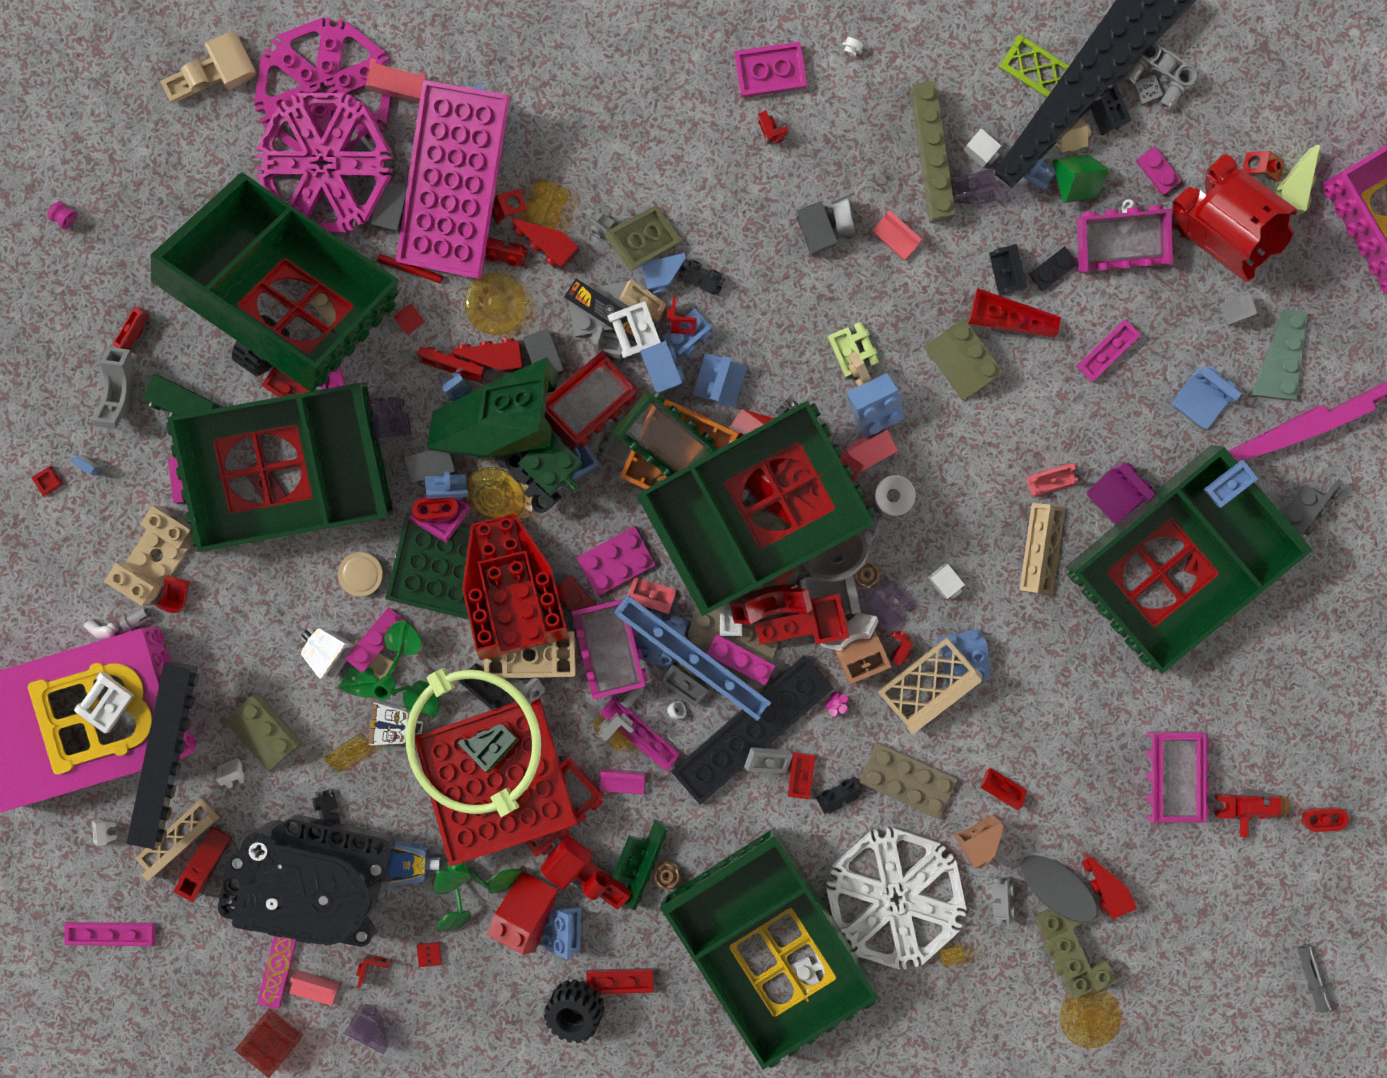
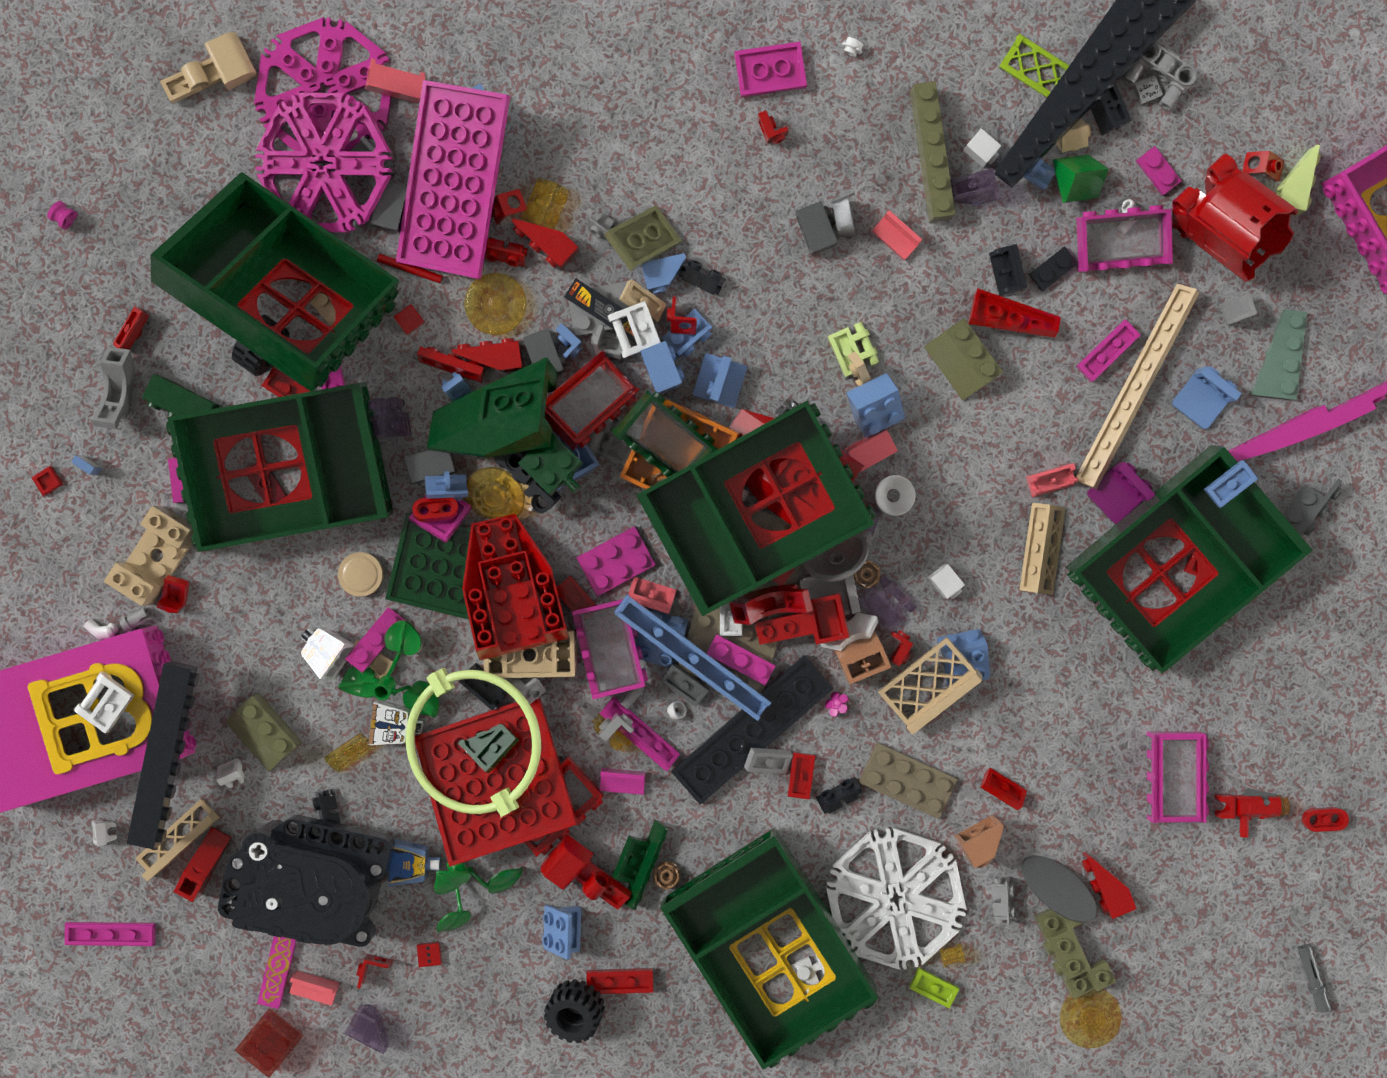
(523, 914): red slope -> none
(566, 338): none -> medium blue bracket
(934, 987): none -> lime plate
(1137, 385): none -> tan plate

